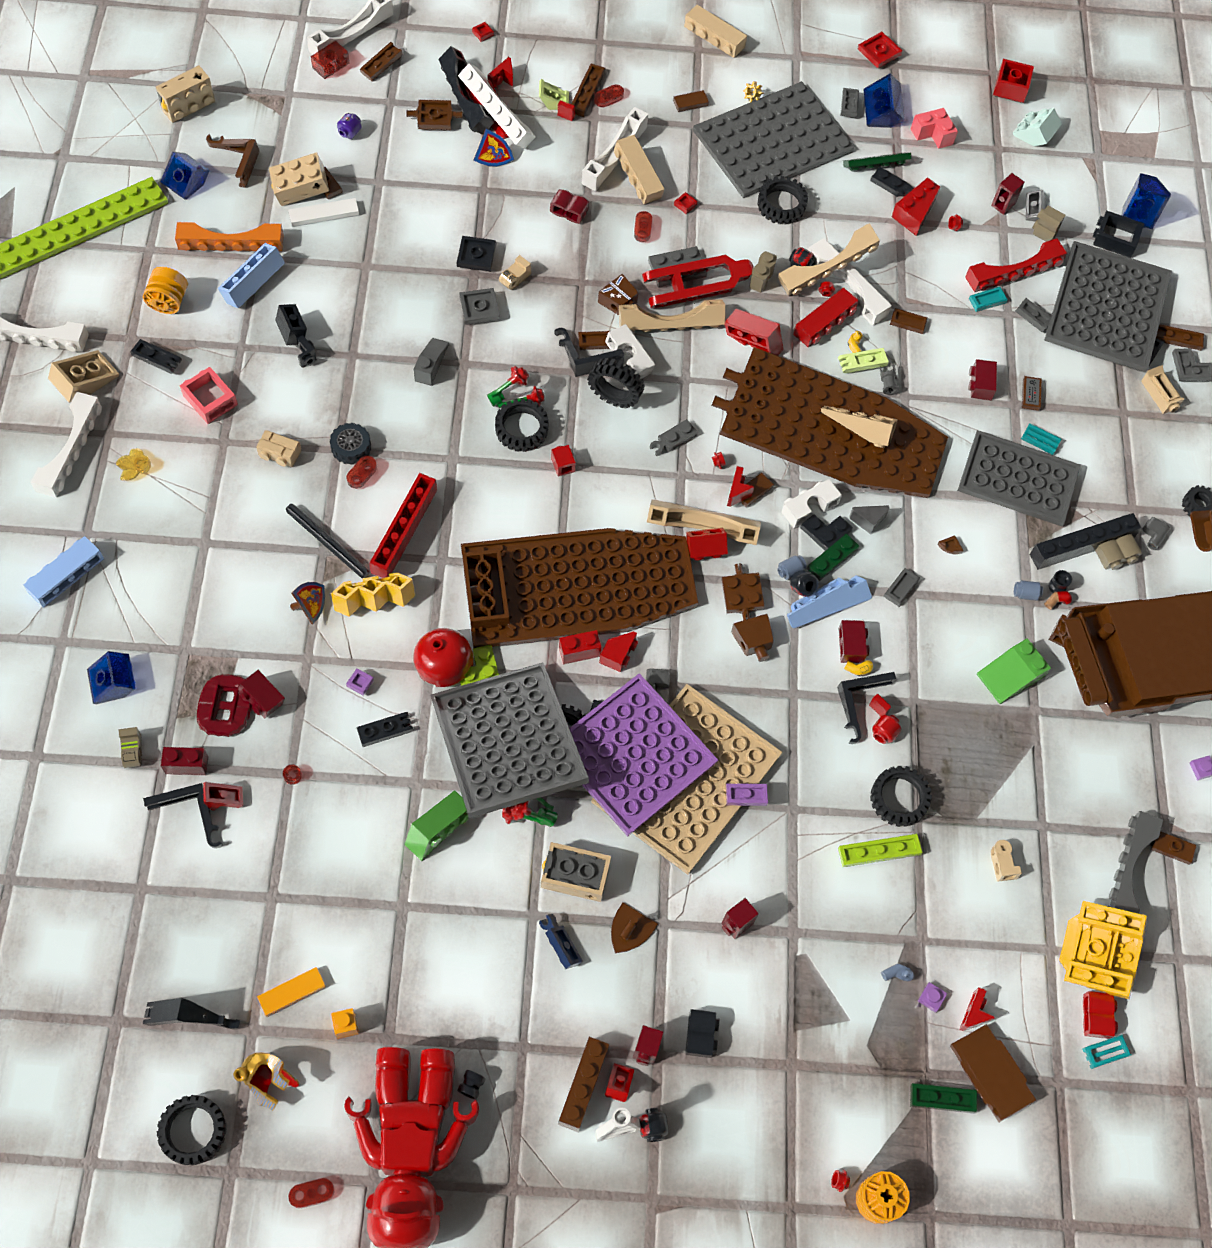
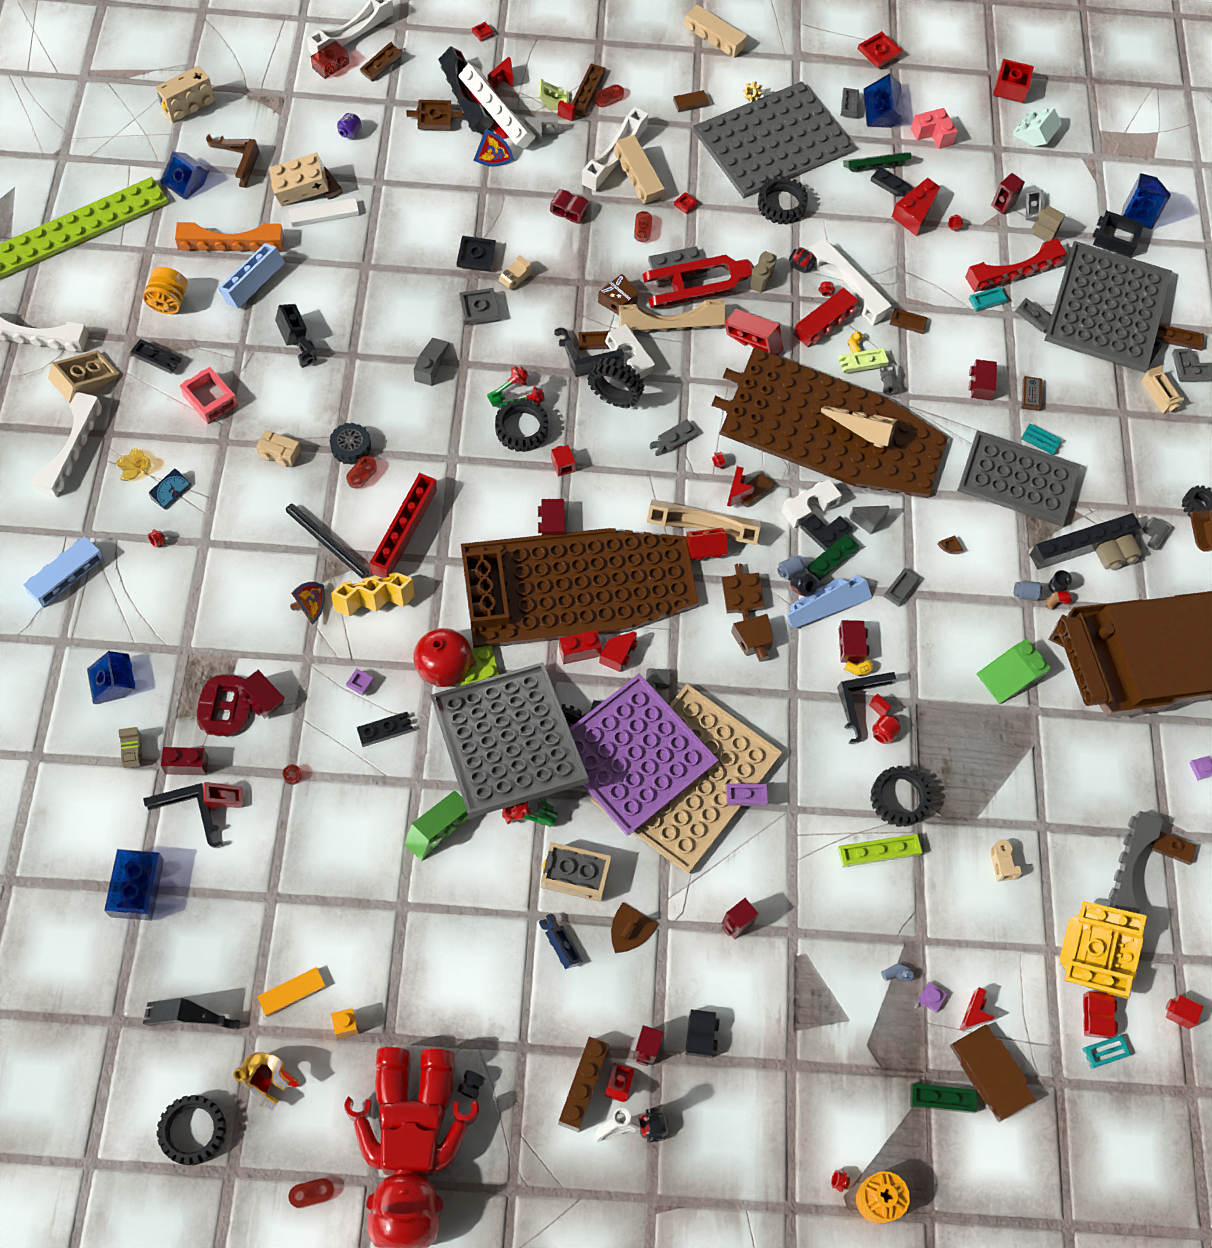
(134, 884): none -> clear blue brick
(156, 538): none -> red plate
(169, 488): none -> slope
(542, 125): none -> light grey slope
(551, 516): none -> dark red brick
(798, 277): tan arch -> none
(1183, 1011): none -> red brick

